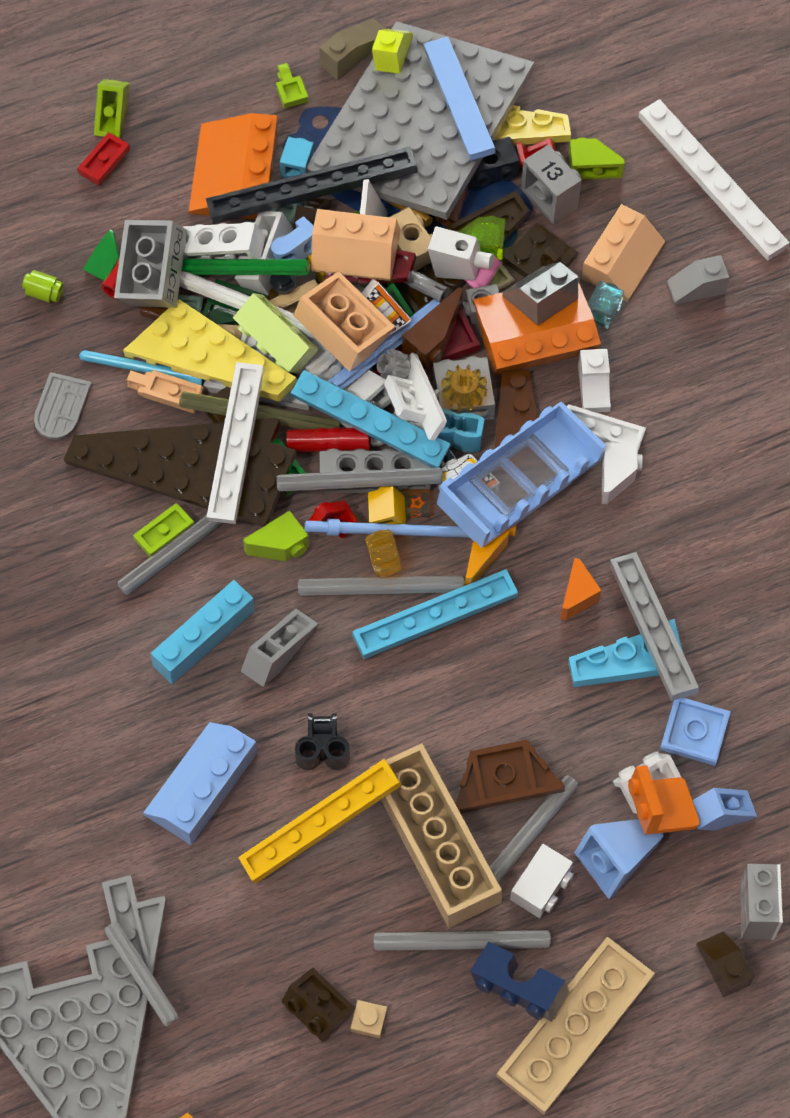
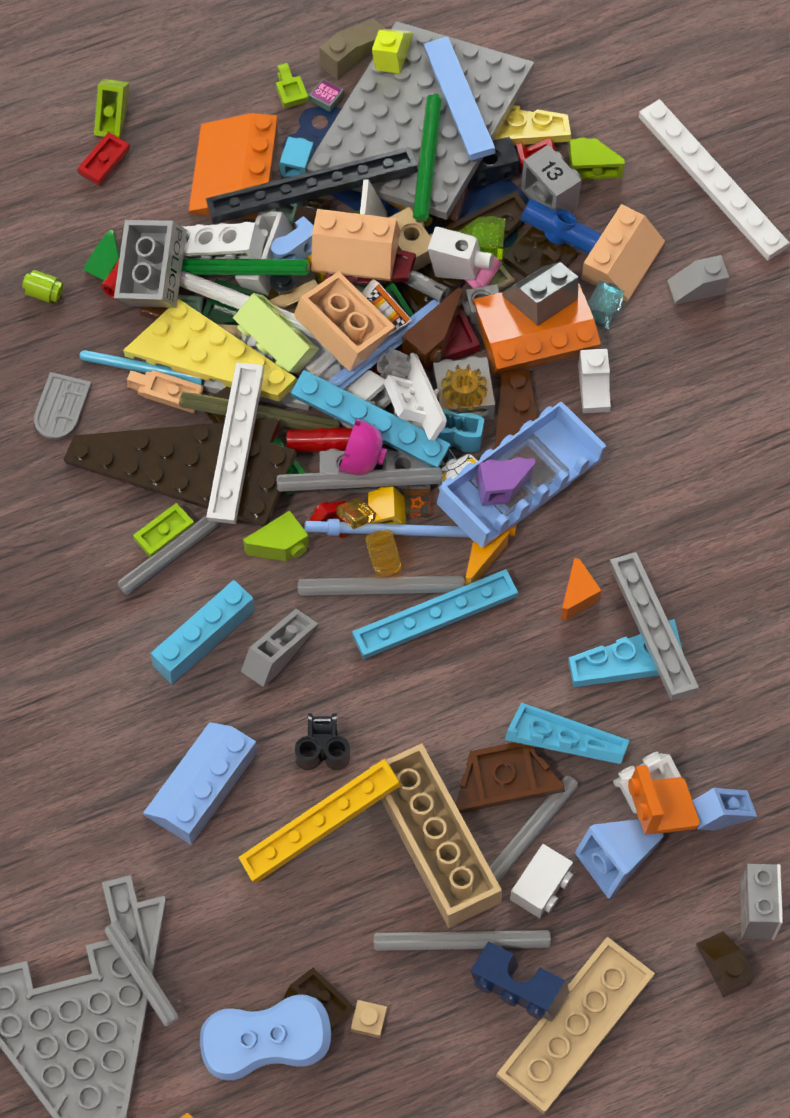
(242, 1041): none -> light blue plate
(326, 95): none -> tile
(356, 513): none -> clear yellow tile
(363, 449): none -> dark pink cylinder
(427, 158): none -> green axle
(502, 480): none -> medium lavender slope
(554, 732): none -> medium azure wing
(560, 226): none -> blue piece
(610, 429): white tile -> none
(619, 468): white slope -> none
(695, 730): light blue tile -> none

